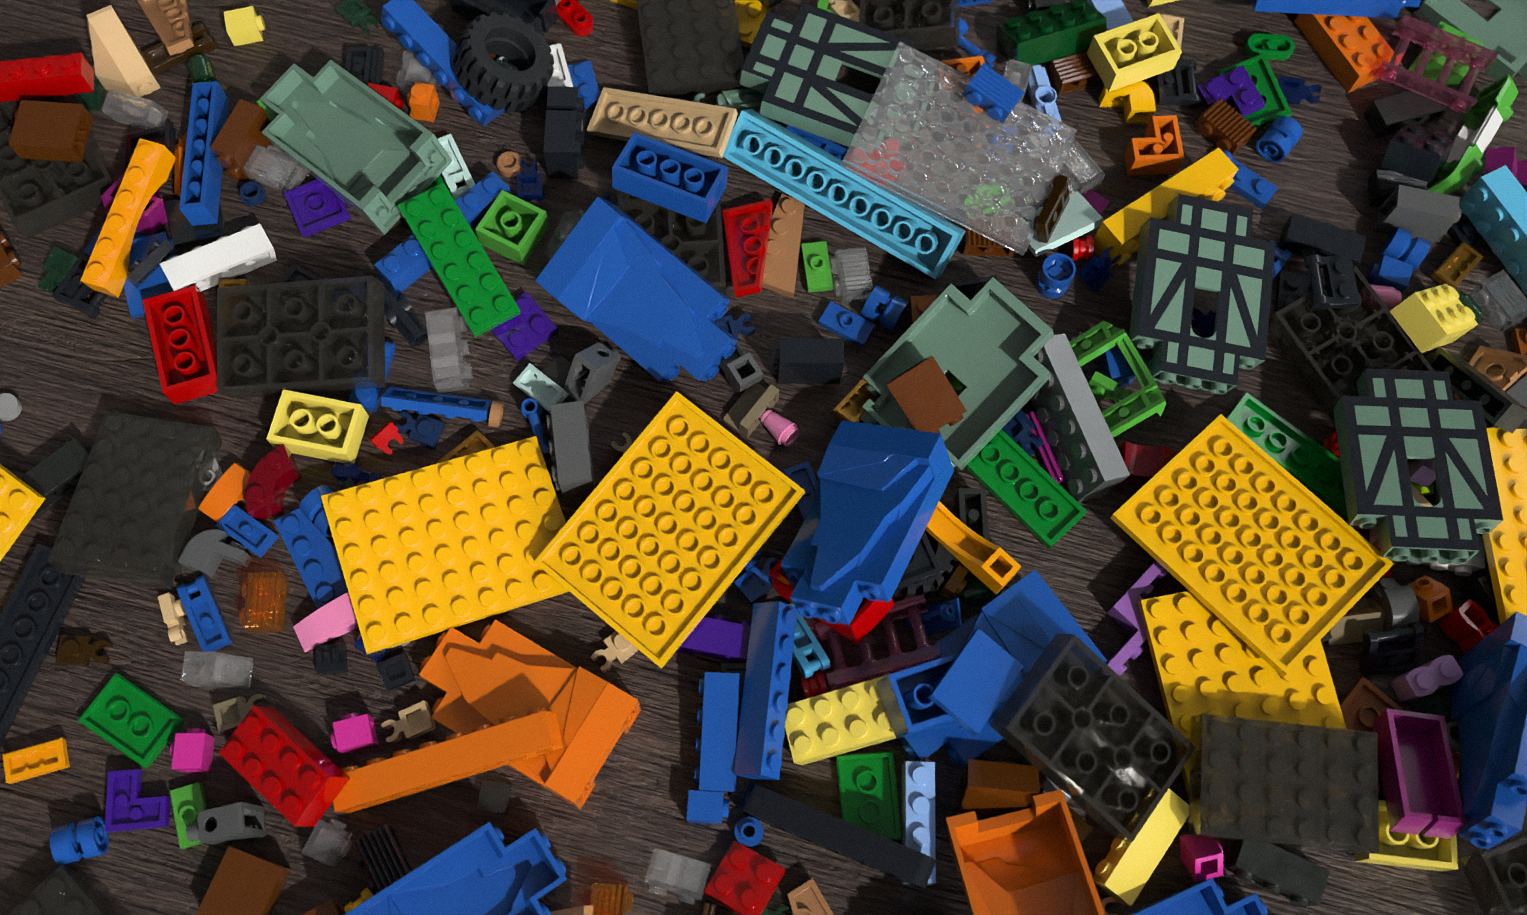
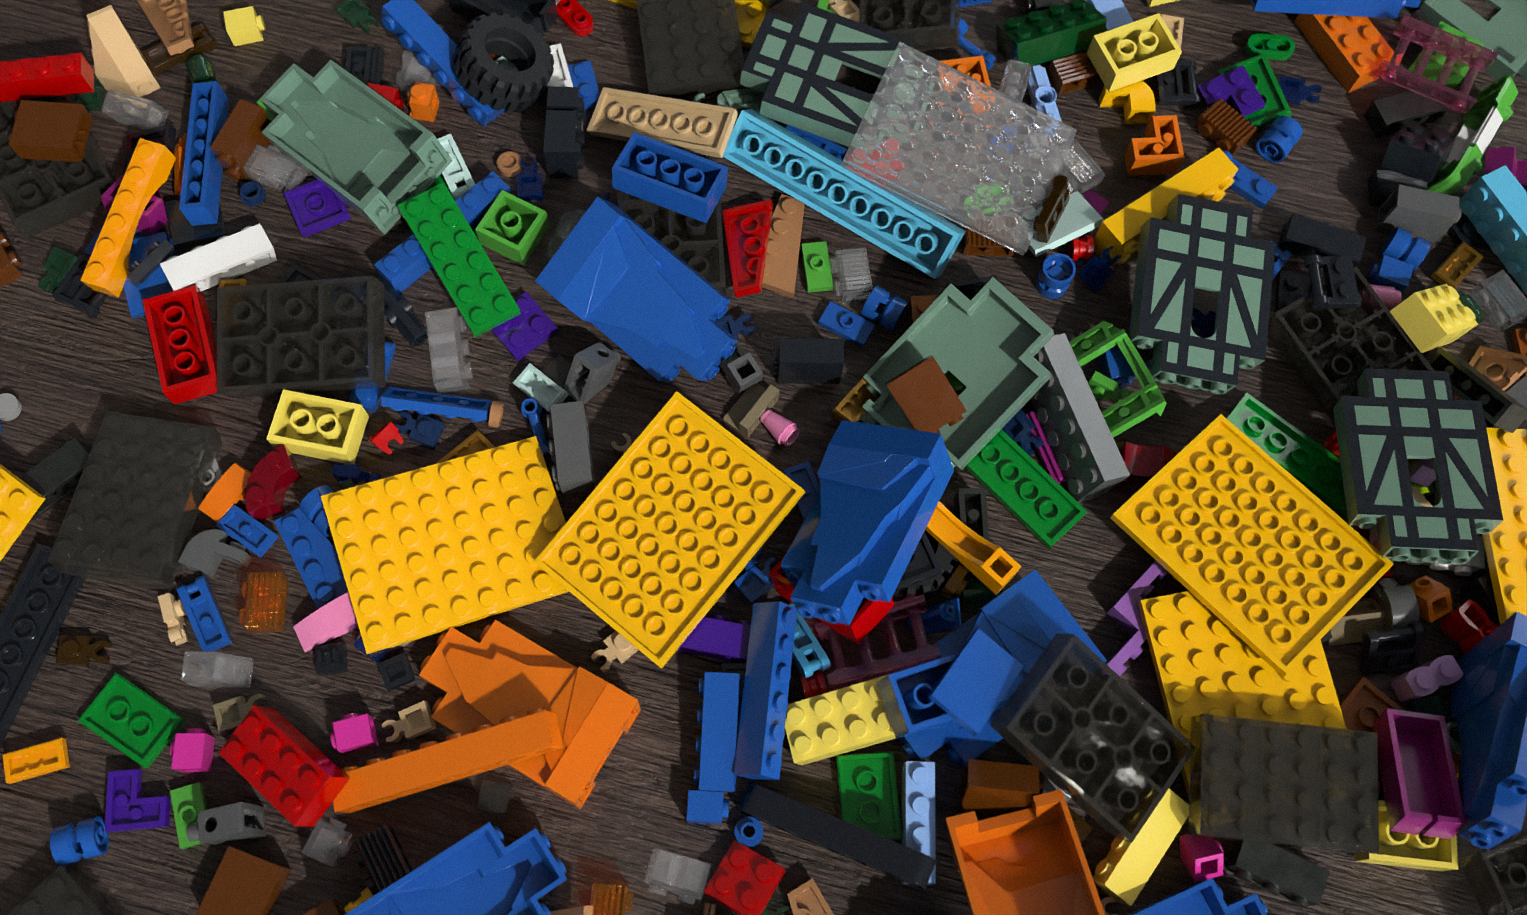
(992, 93): blue brick -> none

